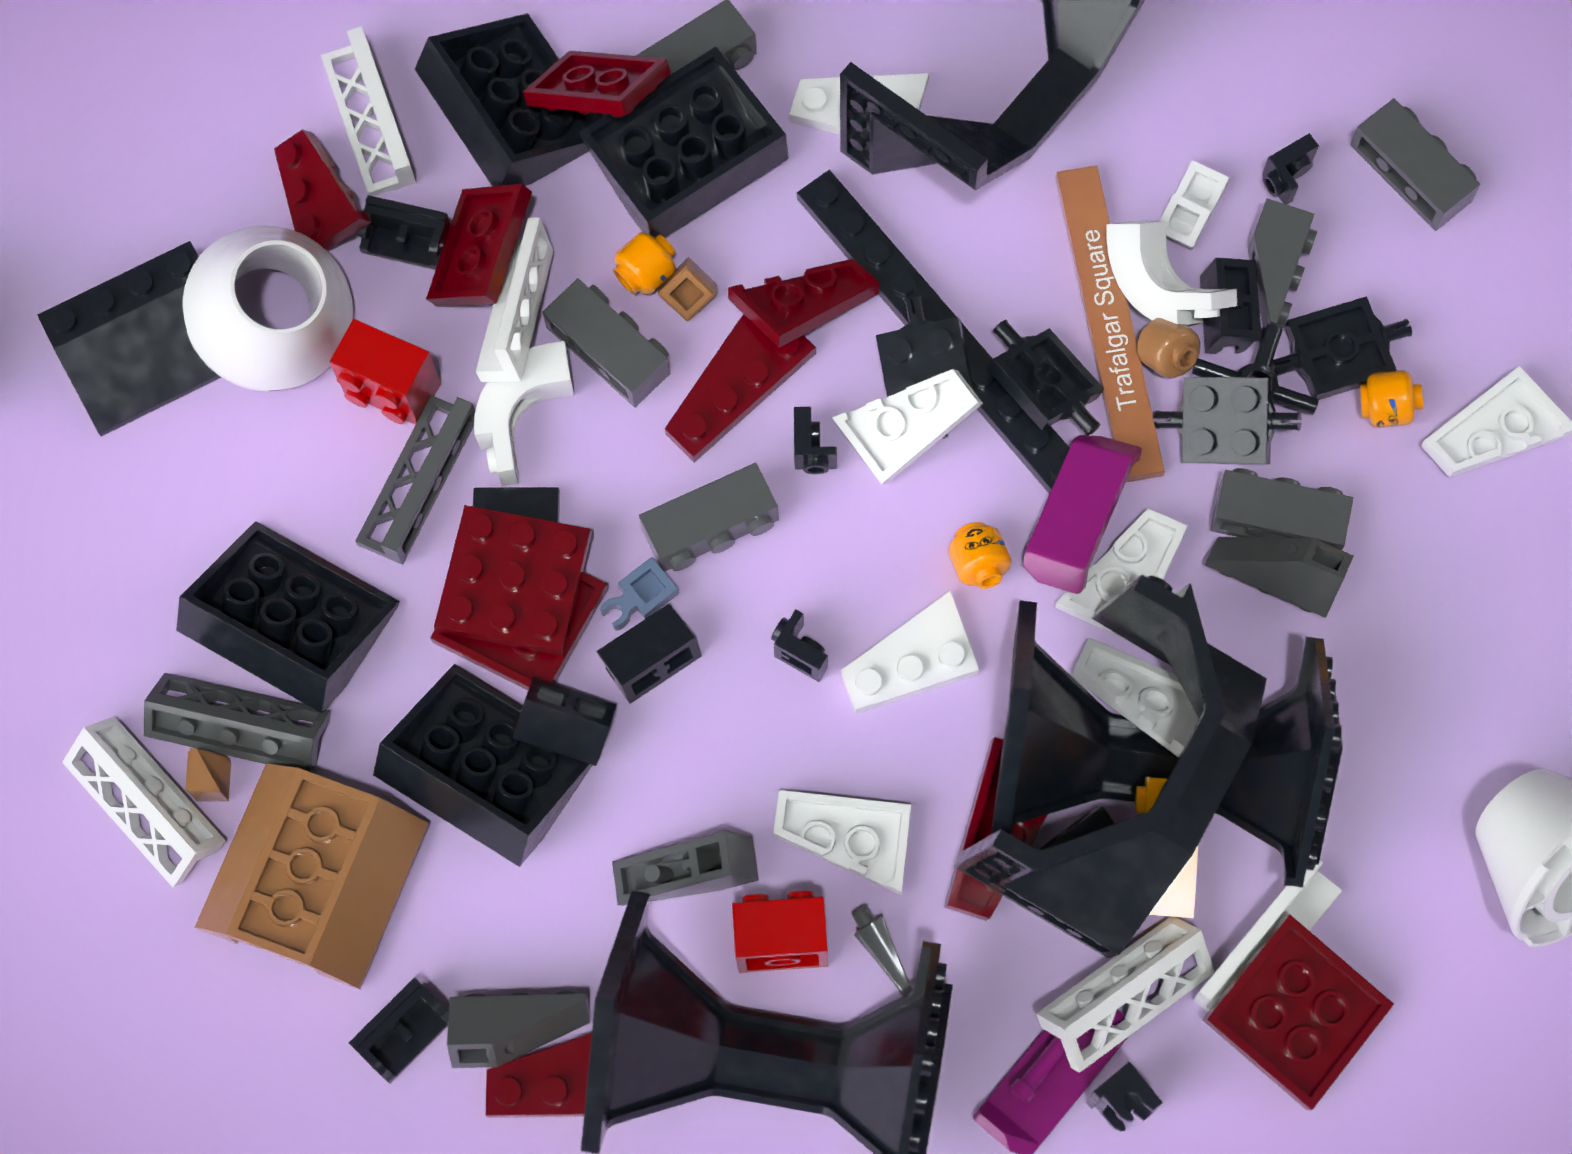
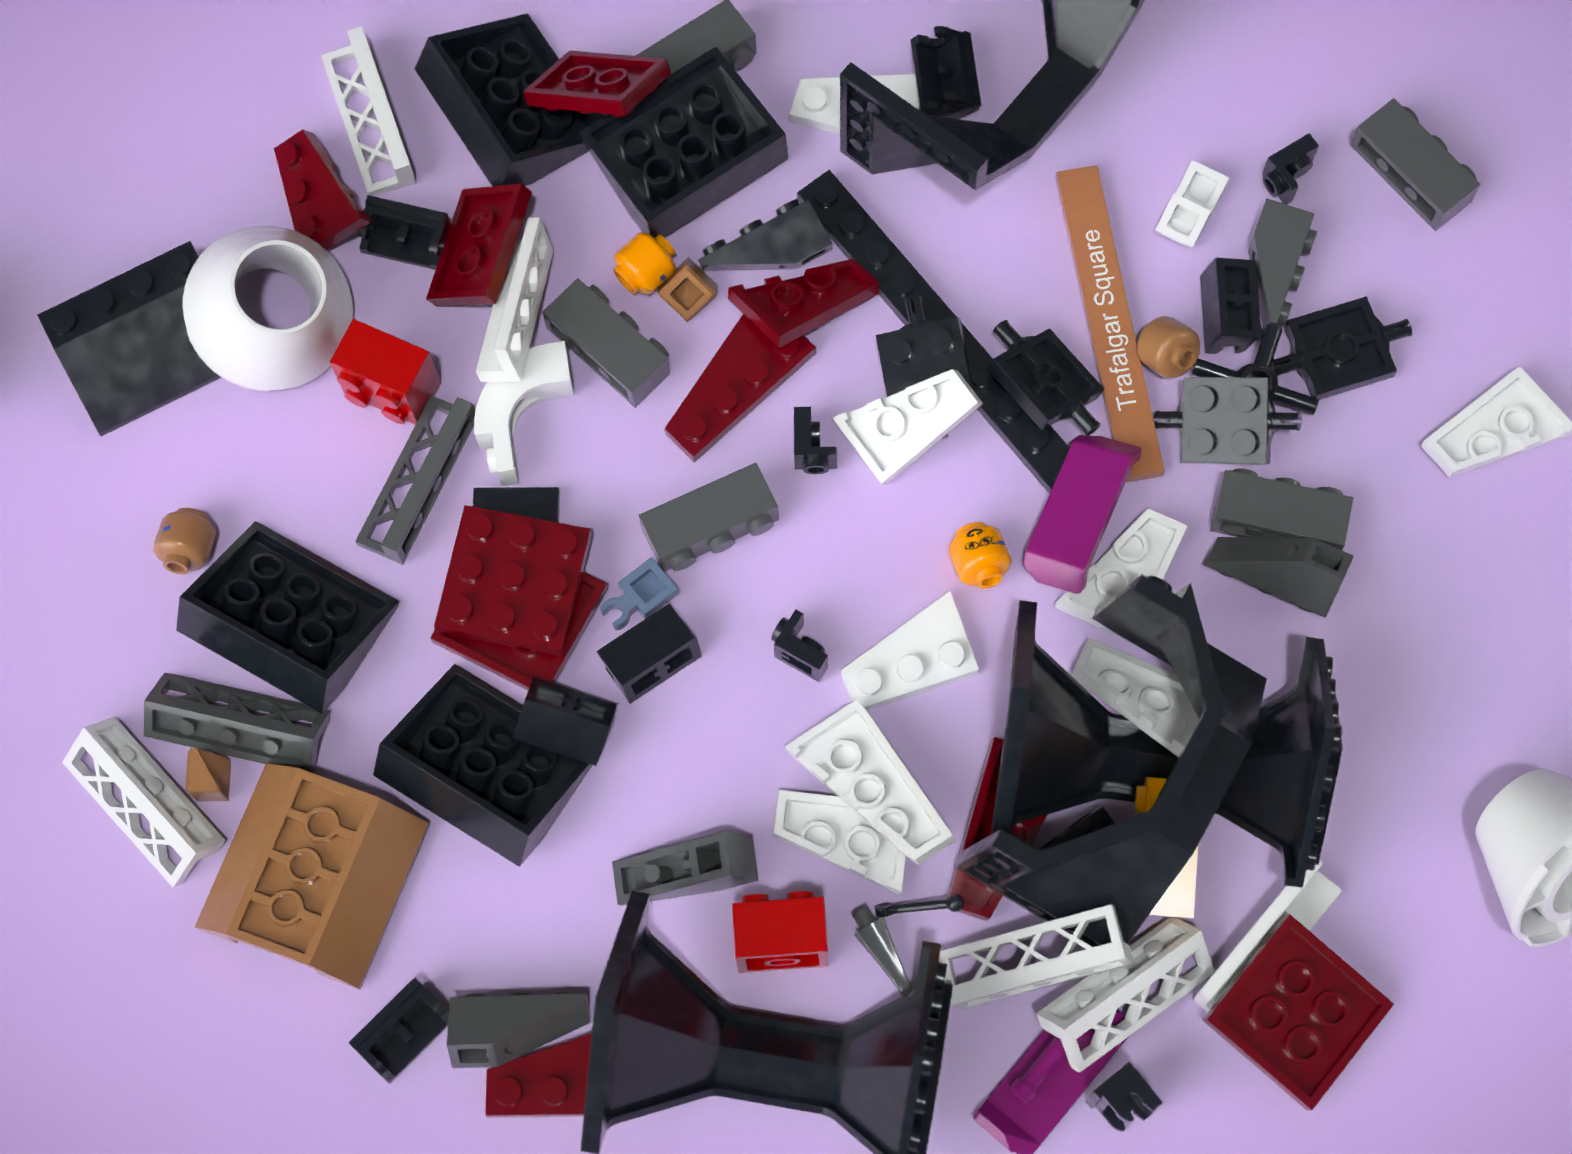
(184, 540): none -> medium nougat head
(779, 244): none -> black slope
(868, 775): none -> white wing
(946, 73): none -> black hinge
(953, 903): none -> black hinge
(1040, 974): none -> white fence
(1148, 281): white arch -> none
(1390, 398): light orange head -> none

